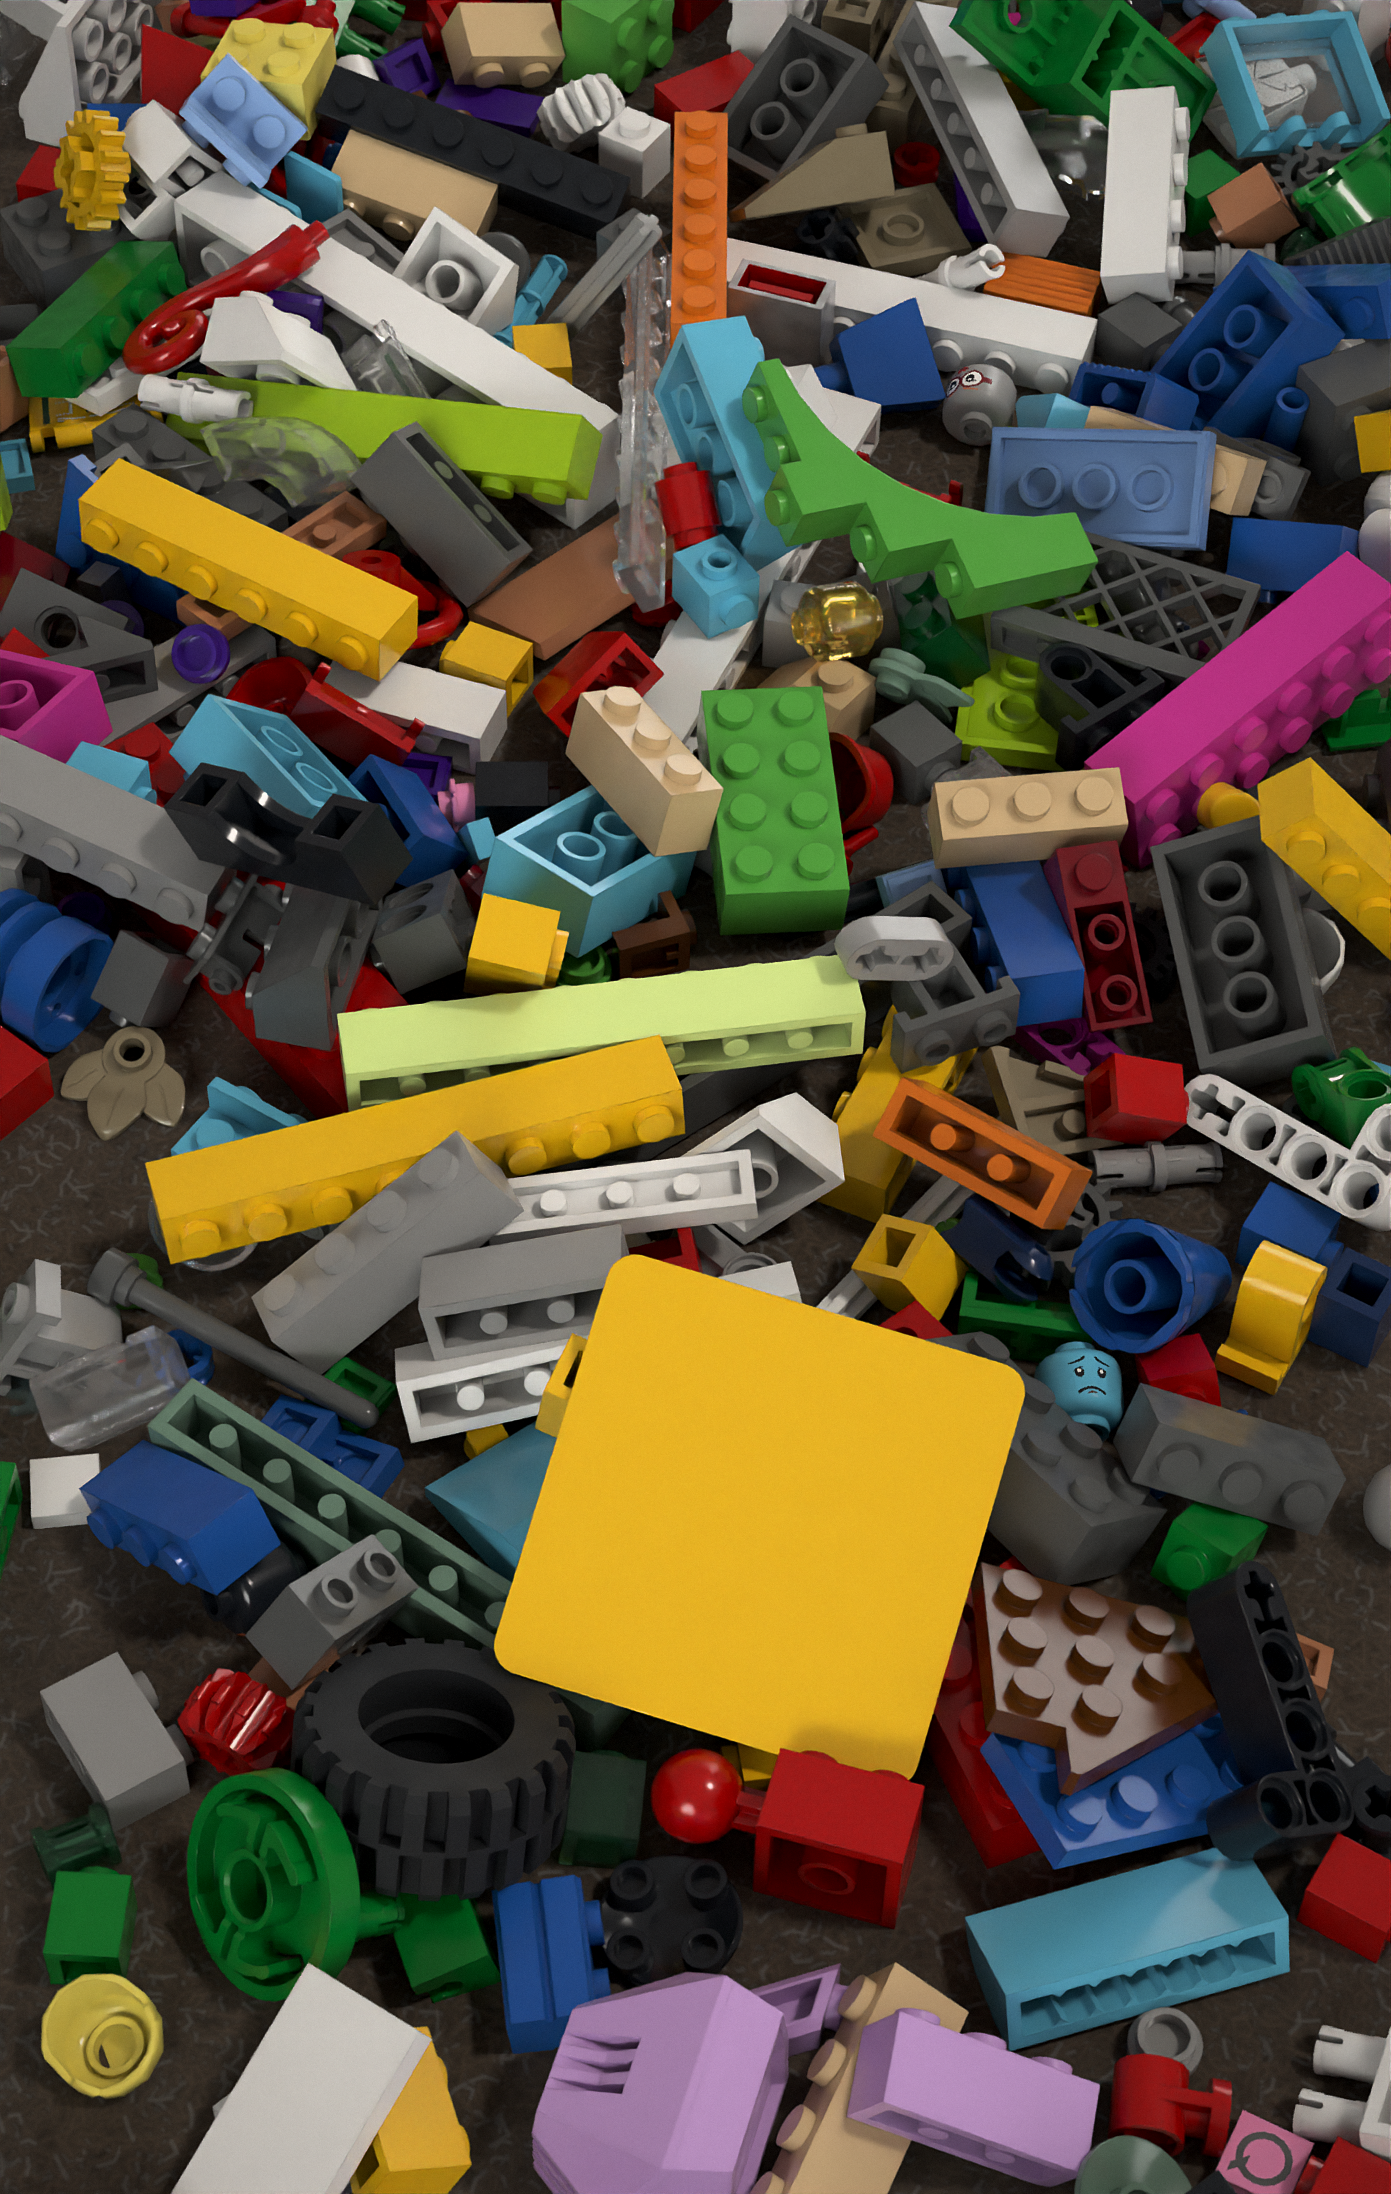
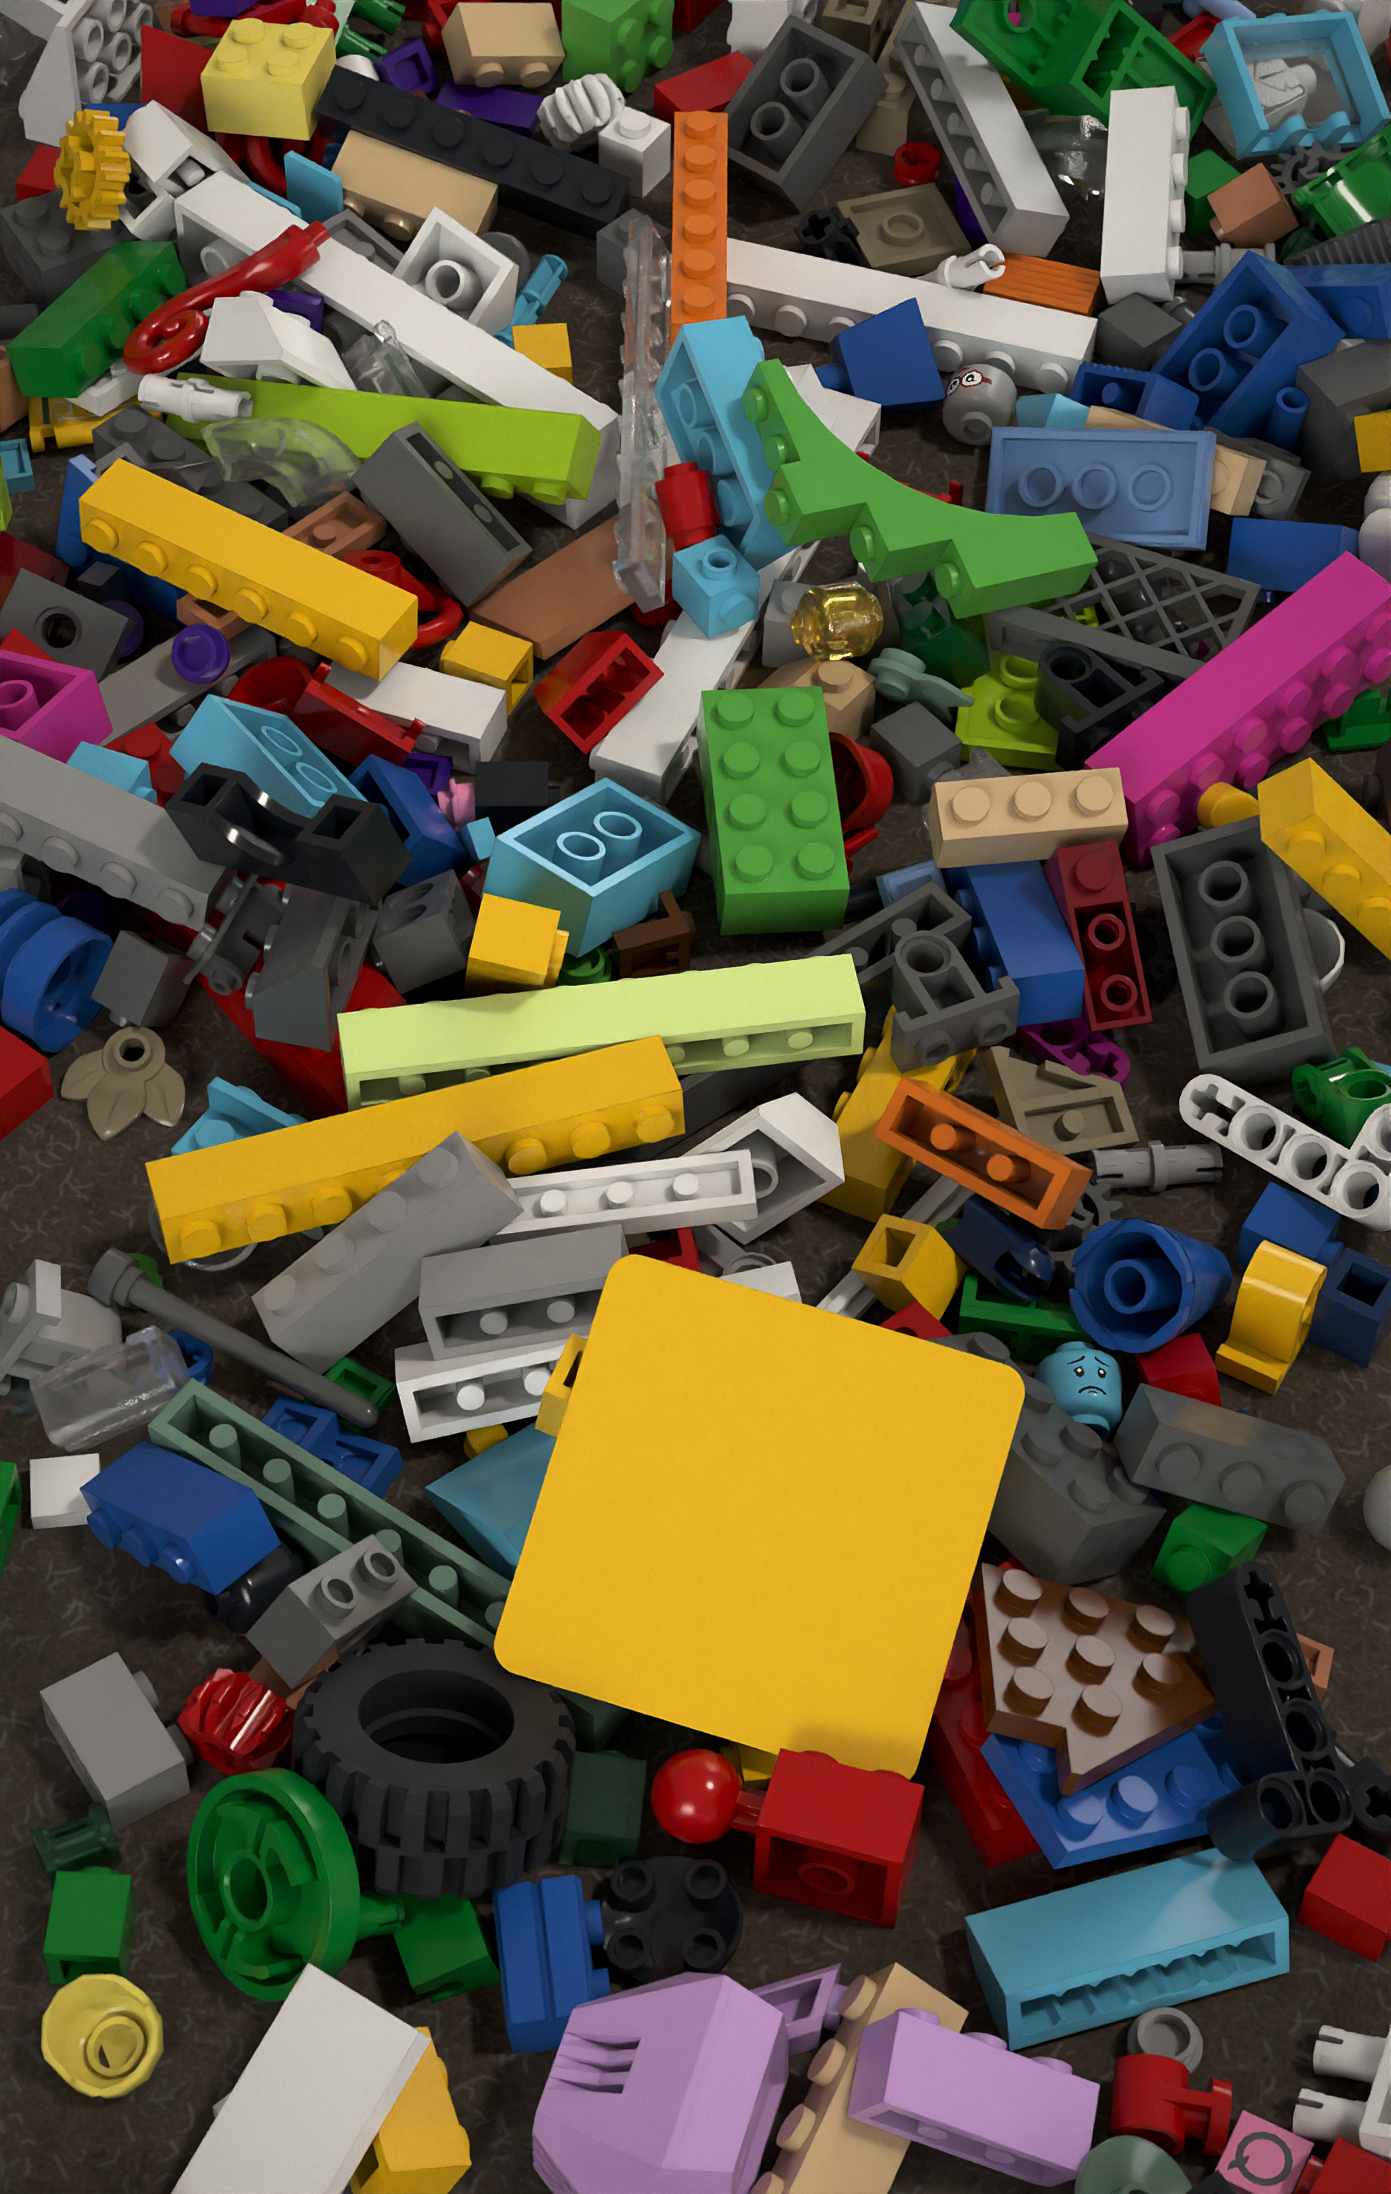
(119, 659): dark grey slope -> none
(241, 122): light blue bracket -> none
(607, 274): light grey axle -> none
(644, 771): tan brick -> none
(785, 311): flat silver piece -> none
(833, 173): dark tan slope -> none
(893, 948): light grey beam -> none
(1135, 1099): red brick -> none

